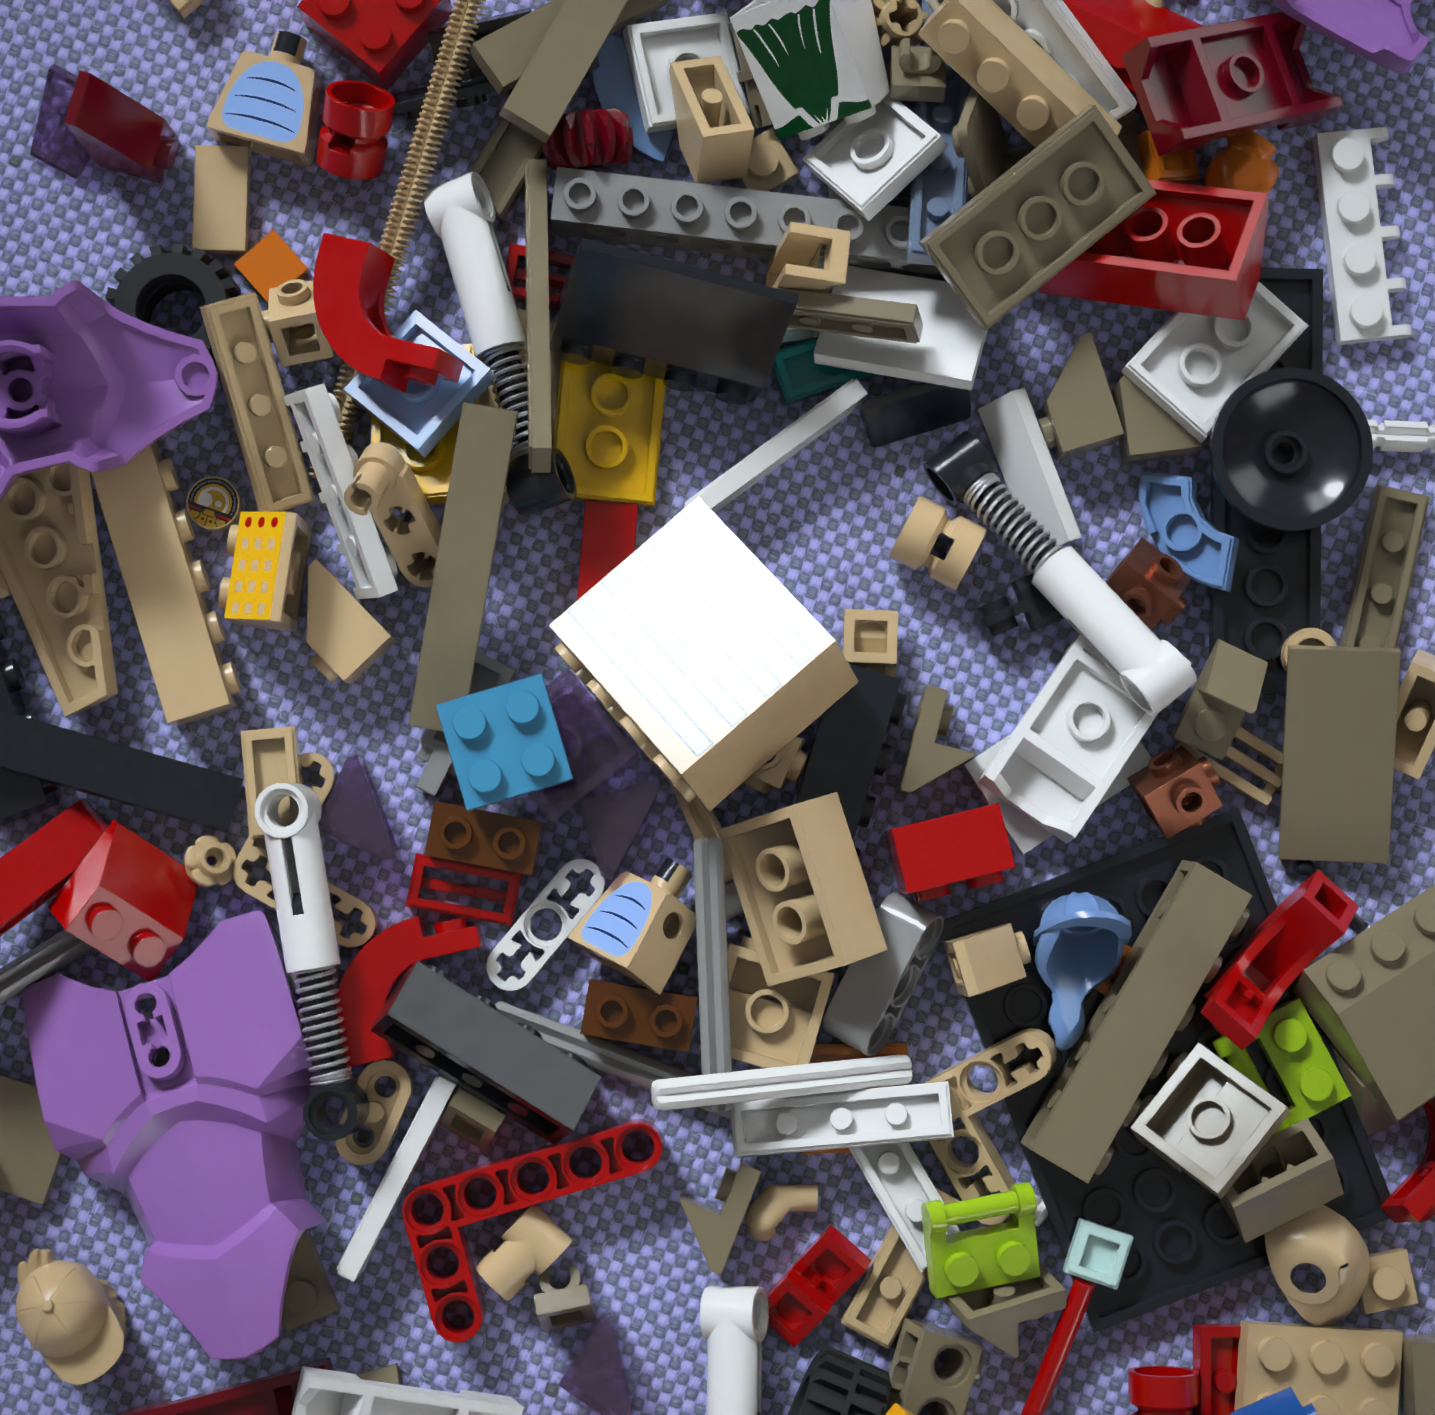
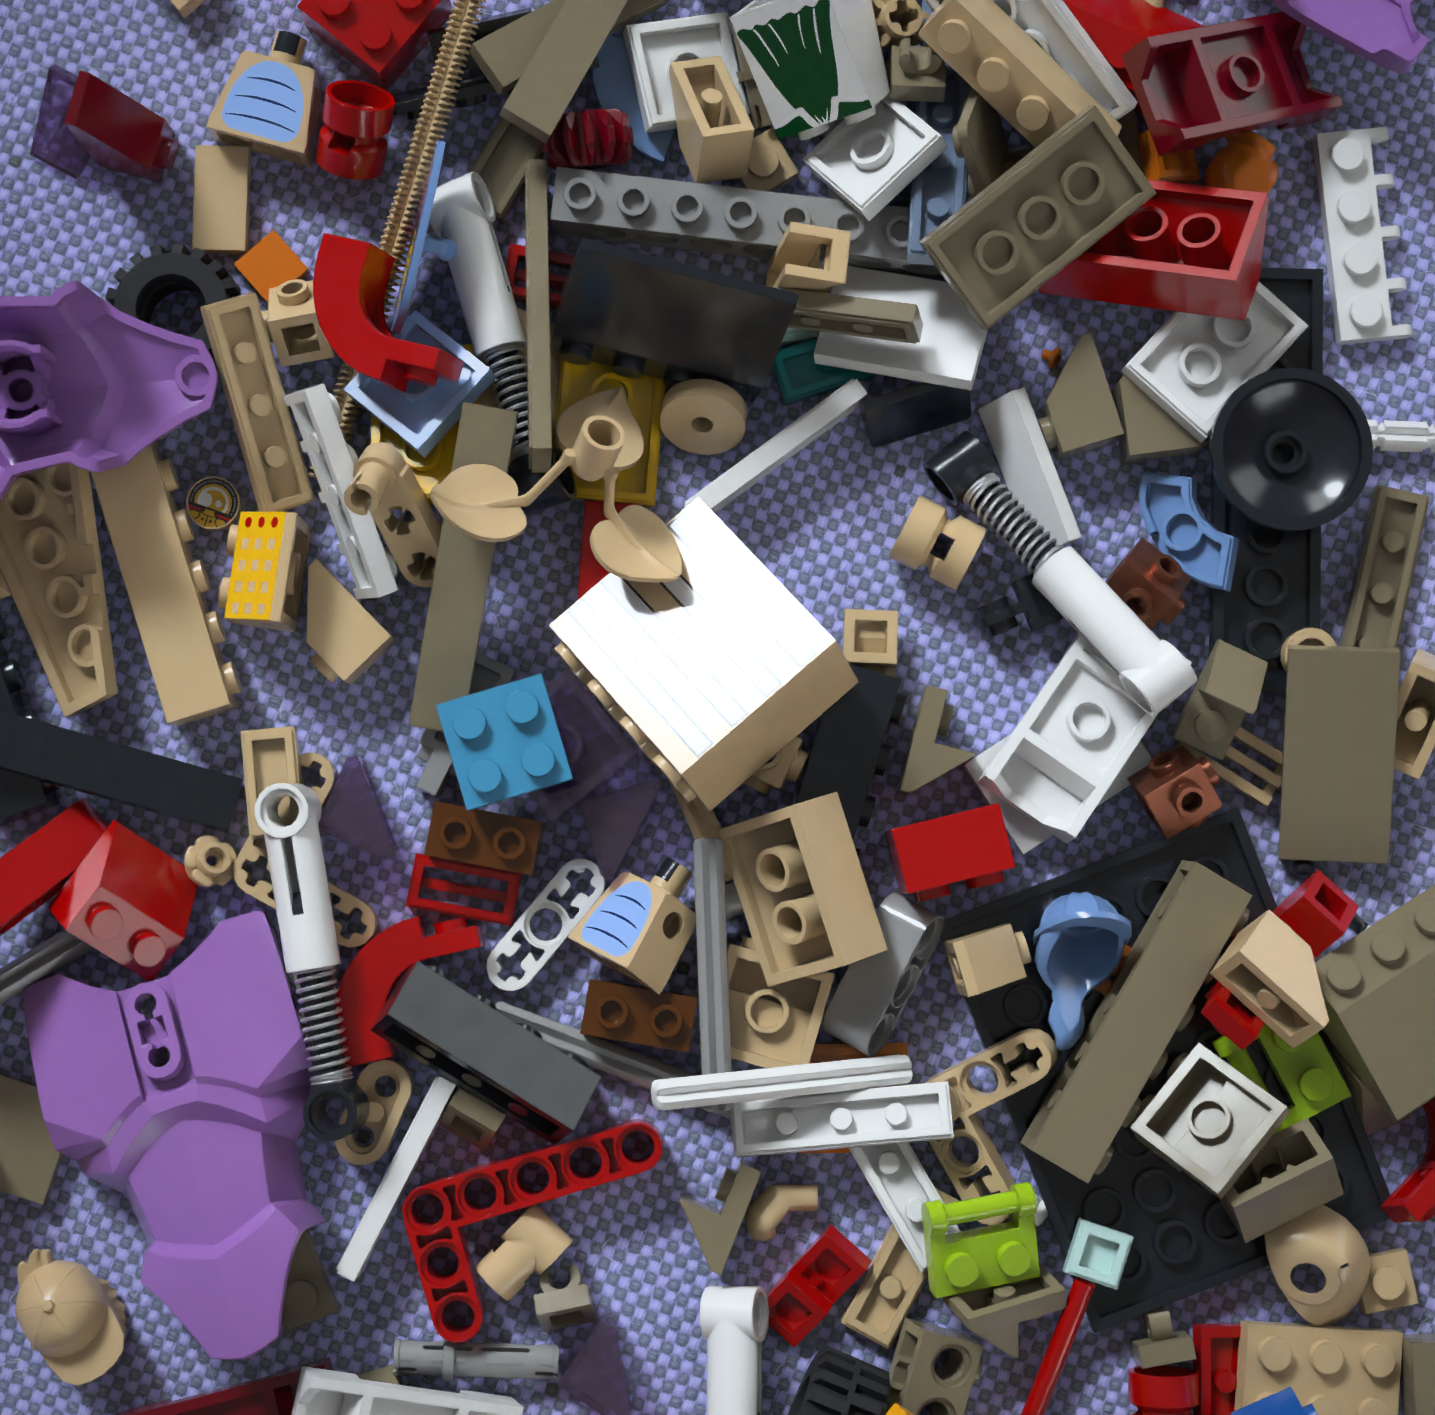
(419, 242): none -> medium blue shield
(475, 1359): none -> light grey pin
(598, 442): none -> tan plant
(703, 416): none -> tan piece
(1052, 356): none -> orange piece
(1161, 1344): none -> dark tan tile
(1275, 978): none -> tan slope

